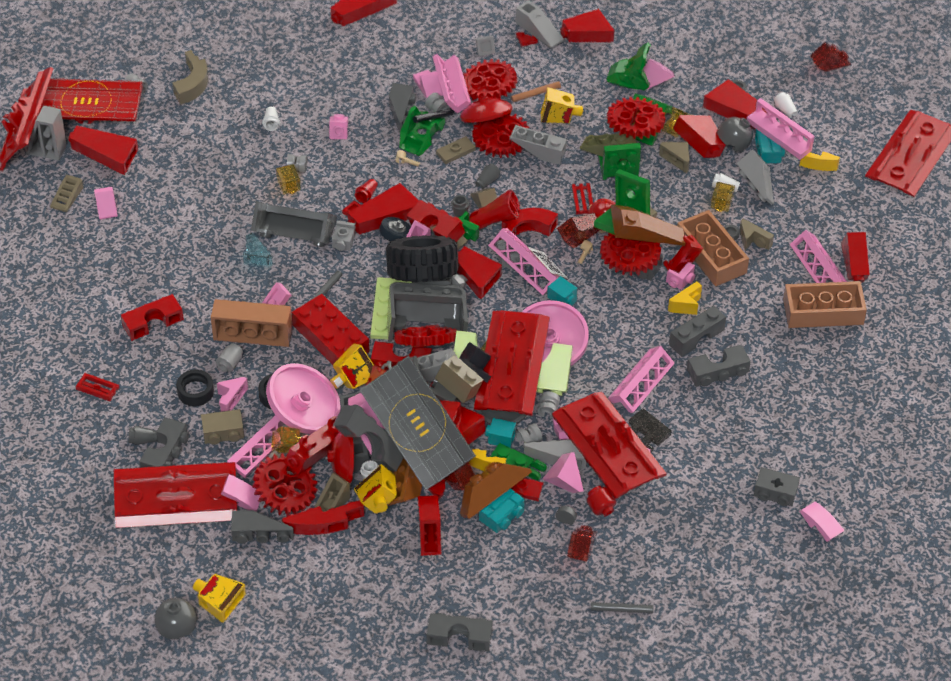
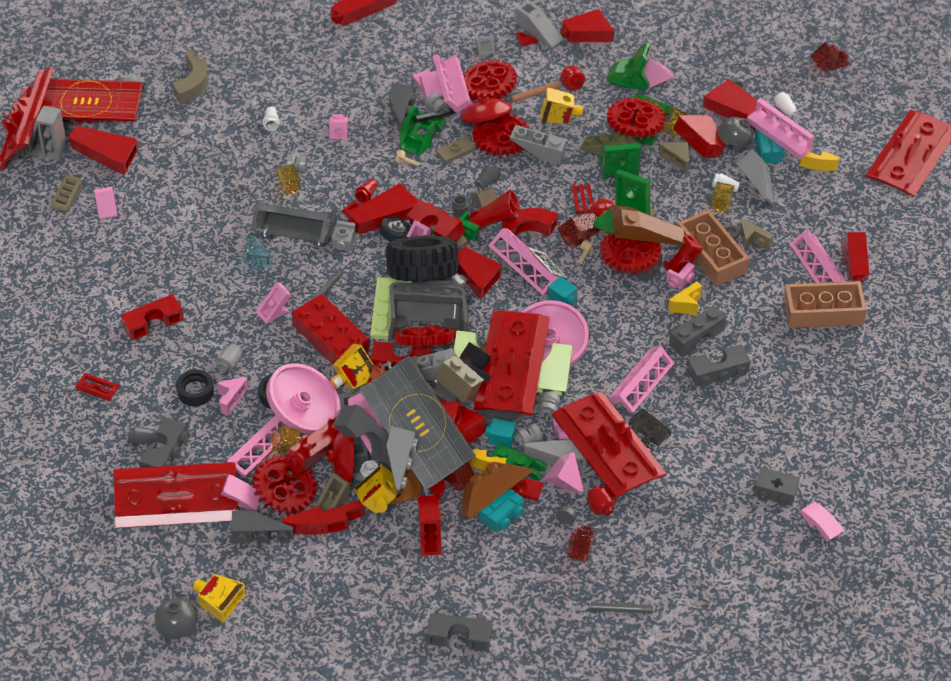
(222, 426): dark tan brick -> none
(251, 323): nougat brick -> none
(399, 449): none -> light grey slope
(572, 78): none -> red head

